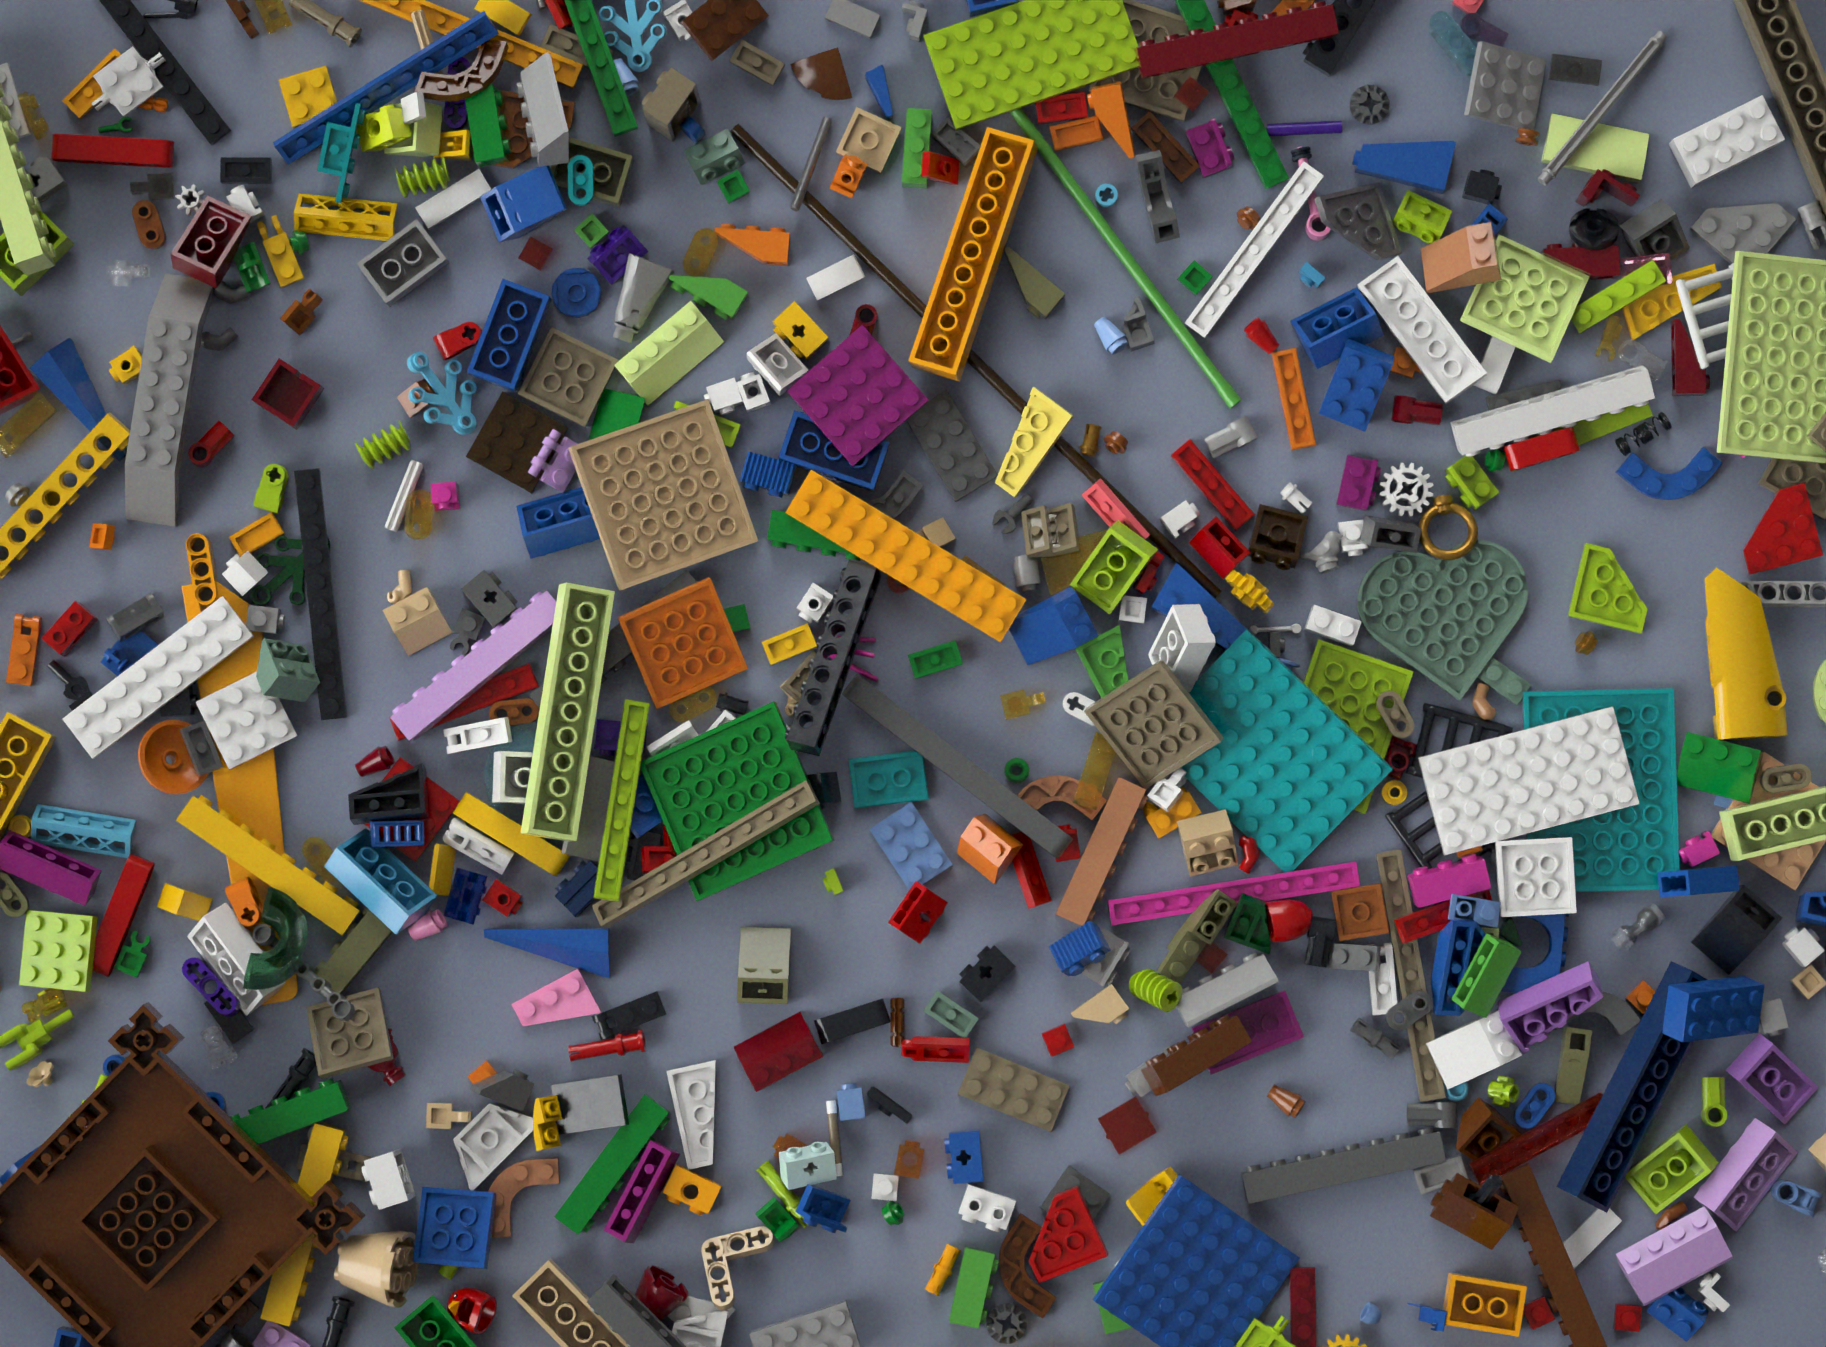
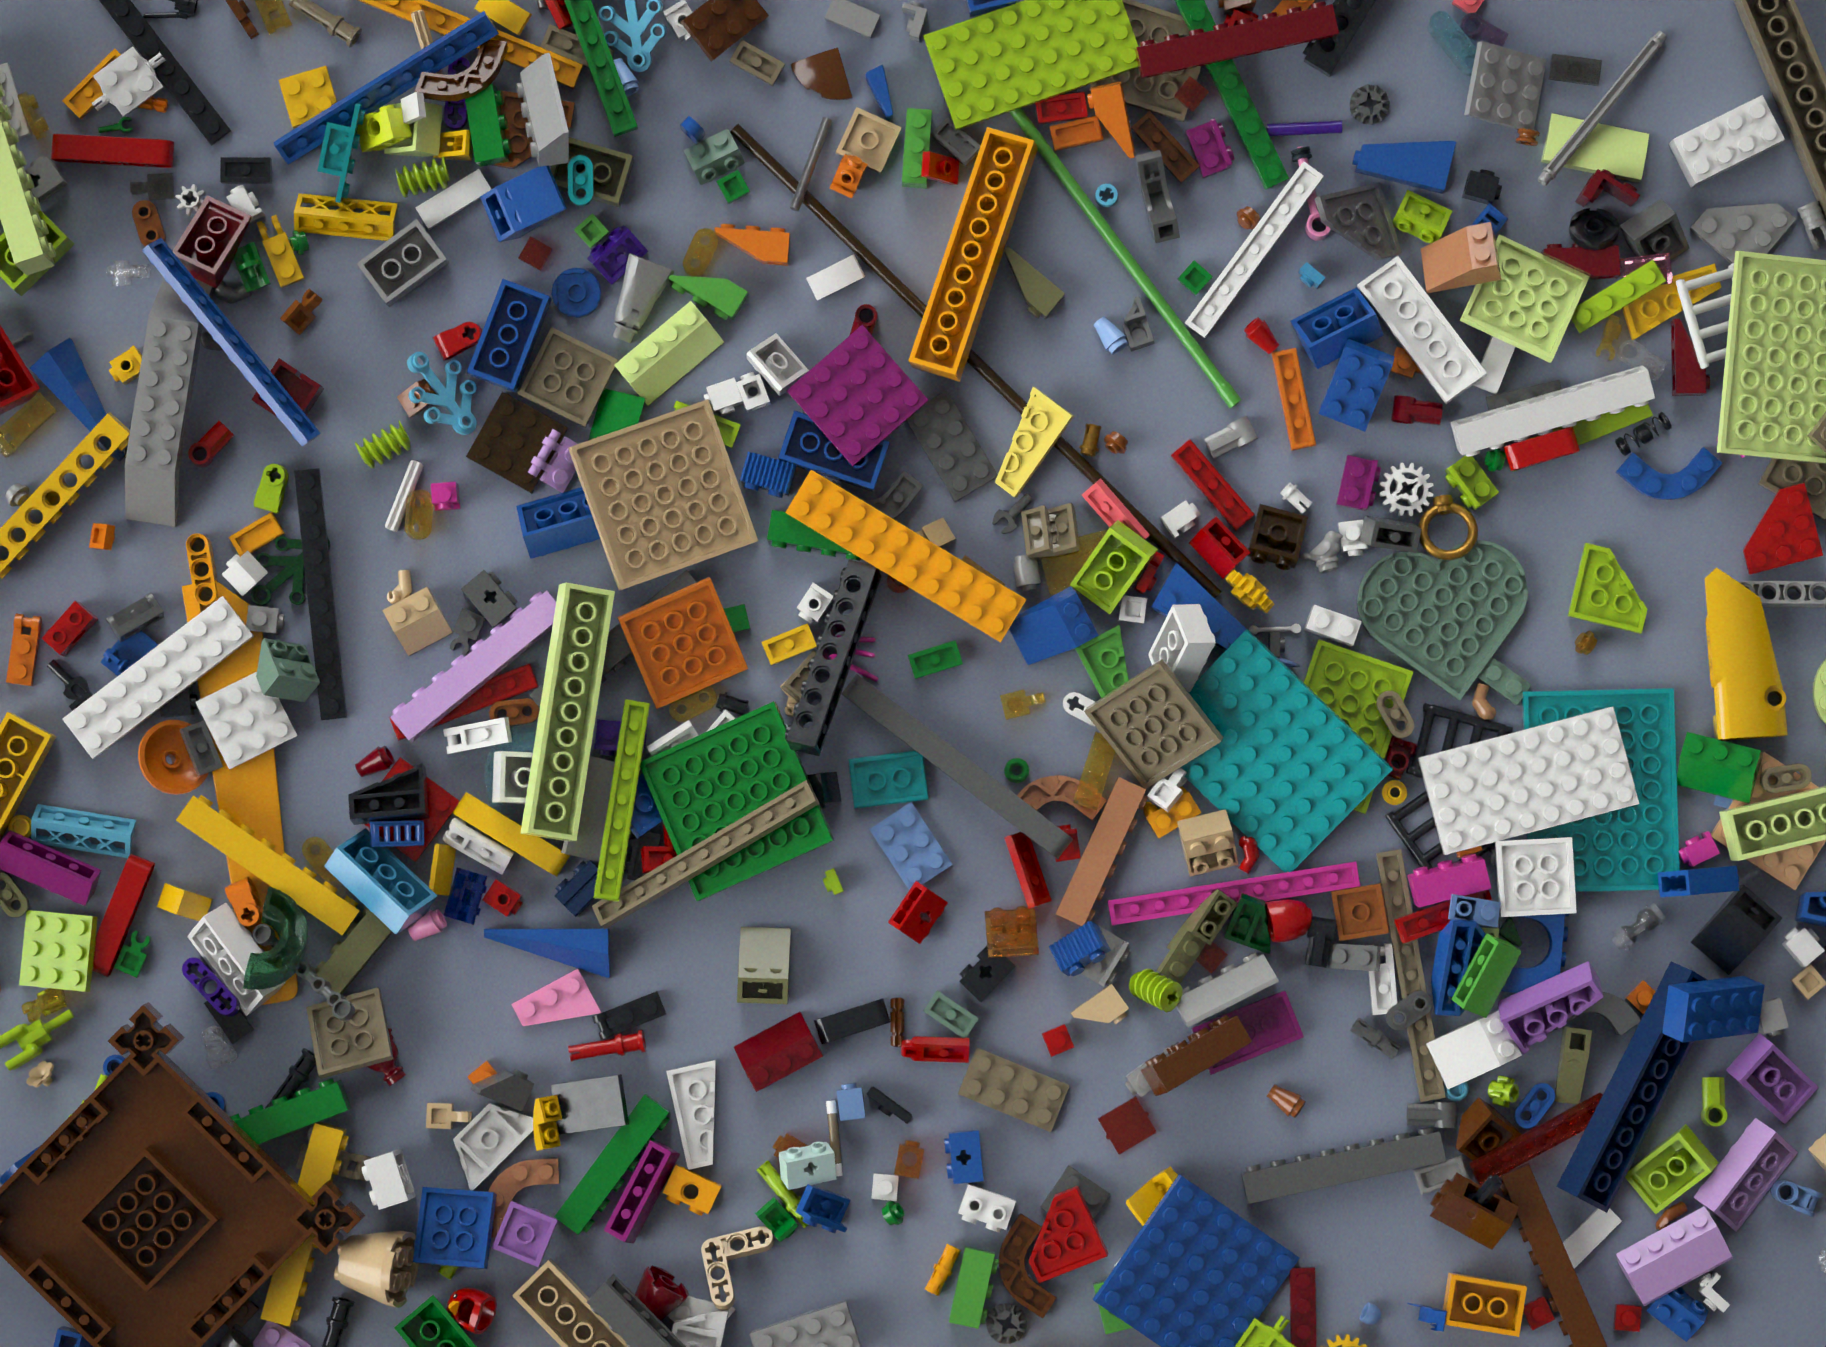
(231, 342): none -> blue plate
(525, 1233): none -> medium lavender bracket
(670, 103): dark tan brick -> none
(813, 337): yellow brick -> none
(988, 847): orange slope -> none
(1011, 932): none -> clear orange plate

